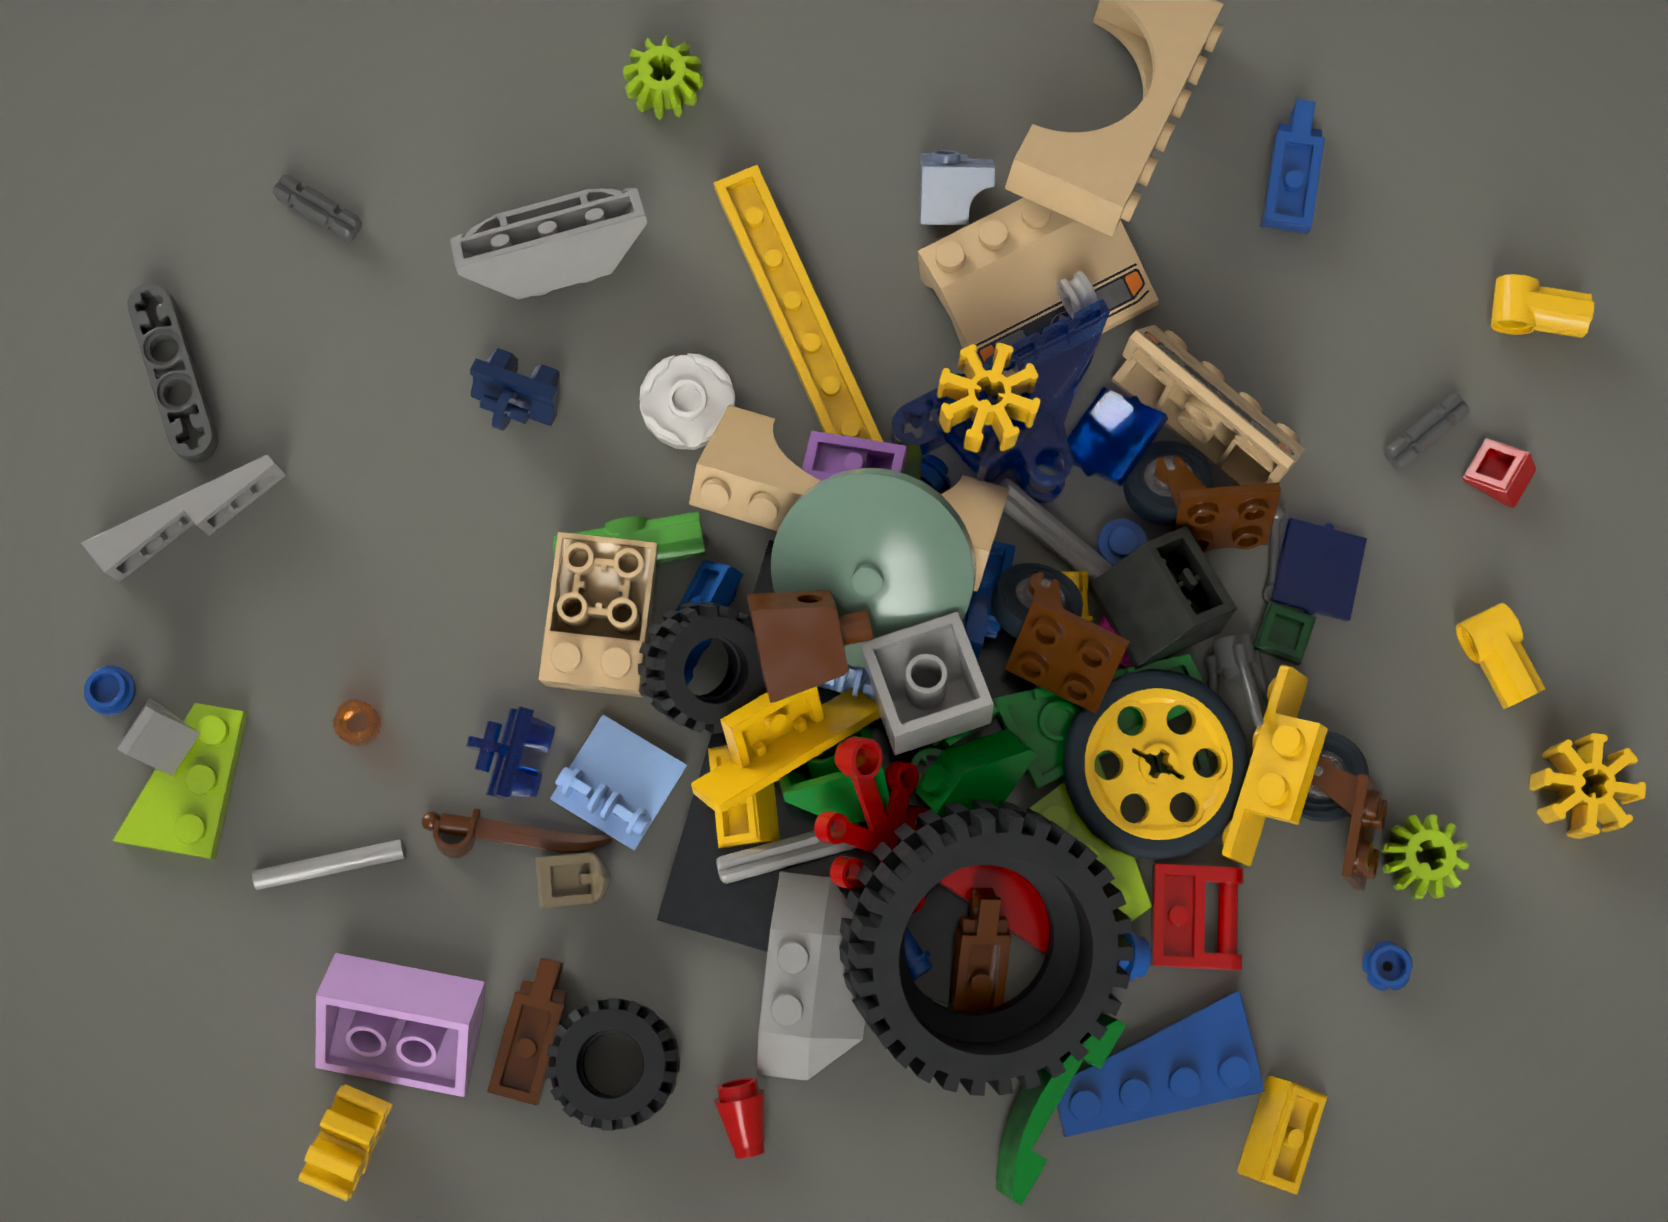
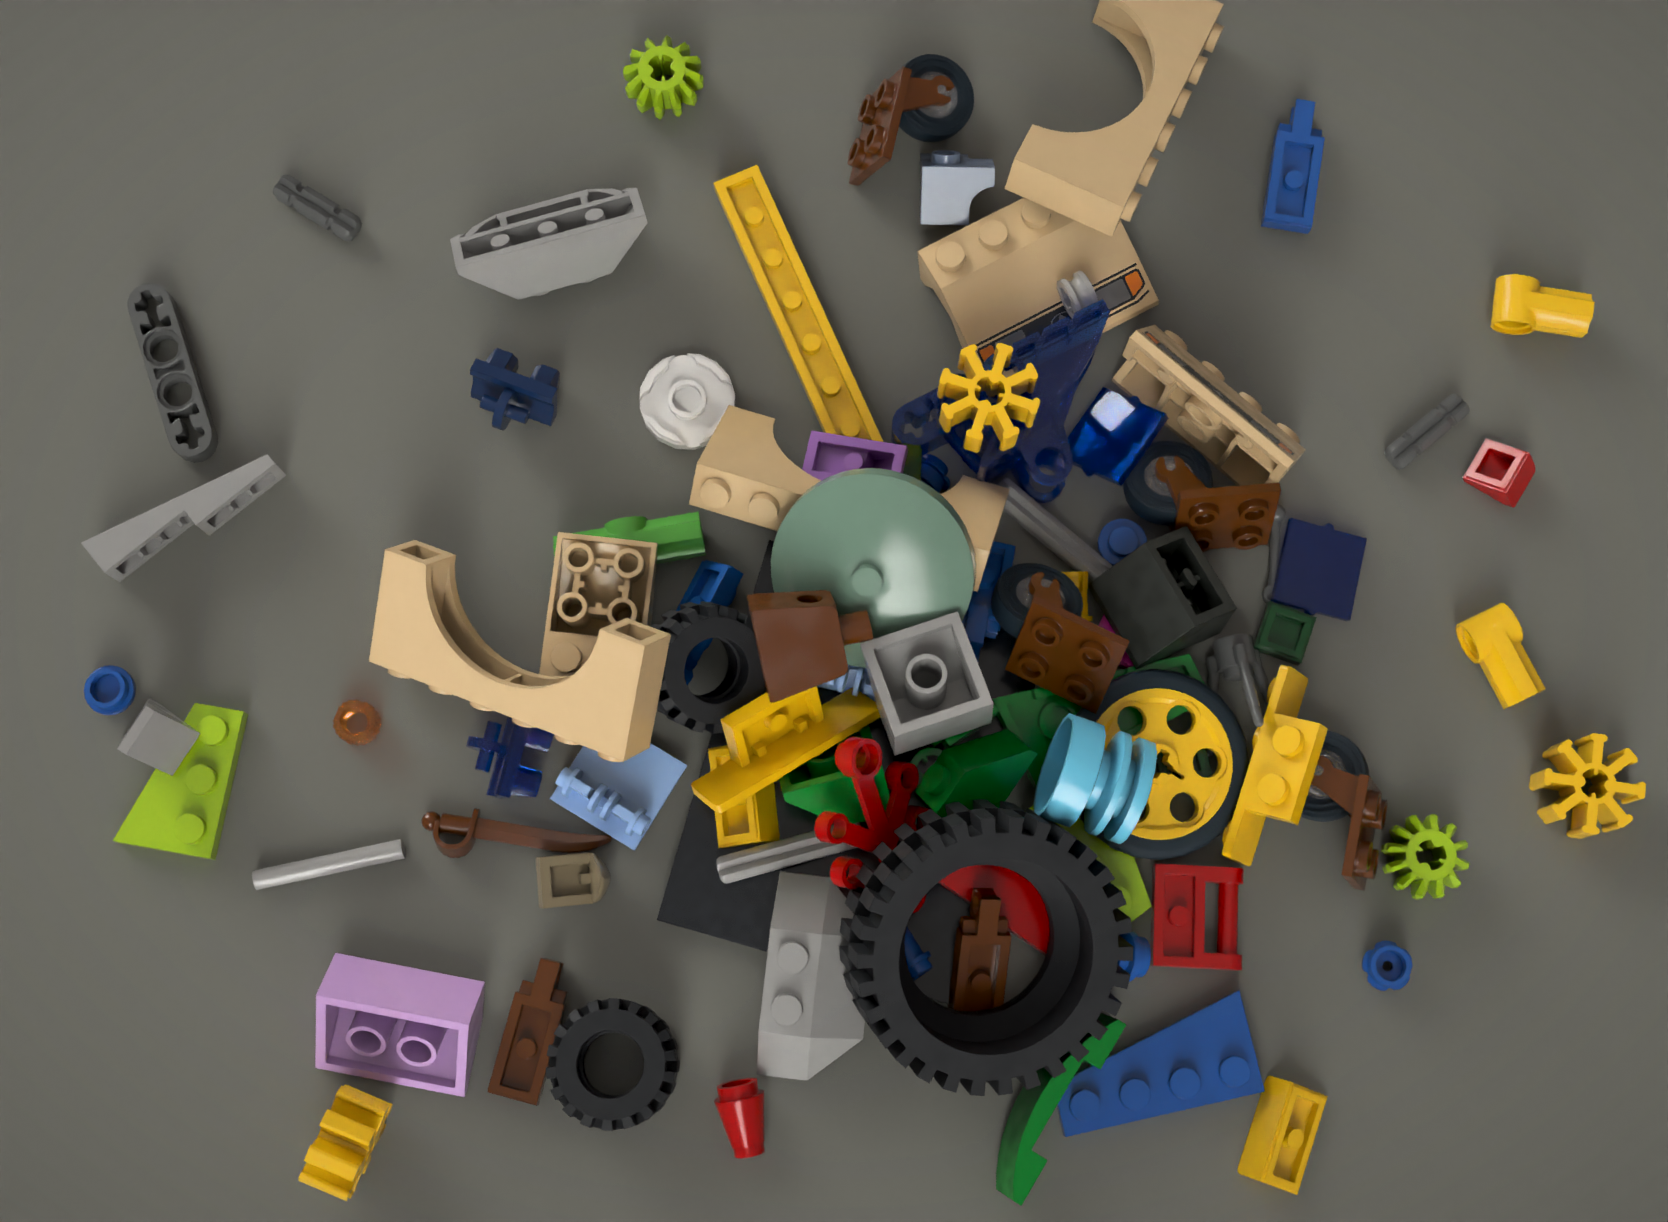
(429, 638): none -> tan arch
(924, 98): none -> plate
(1106, 782): none -> medium azure wheel

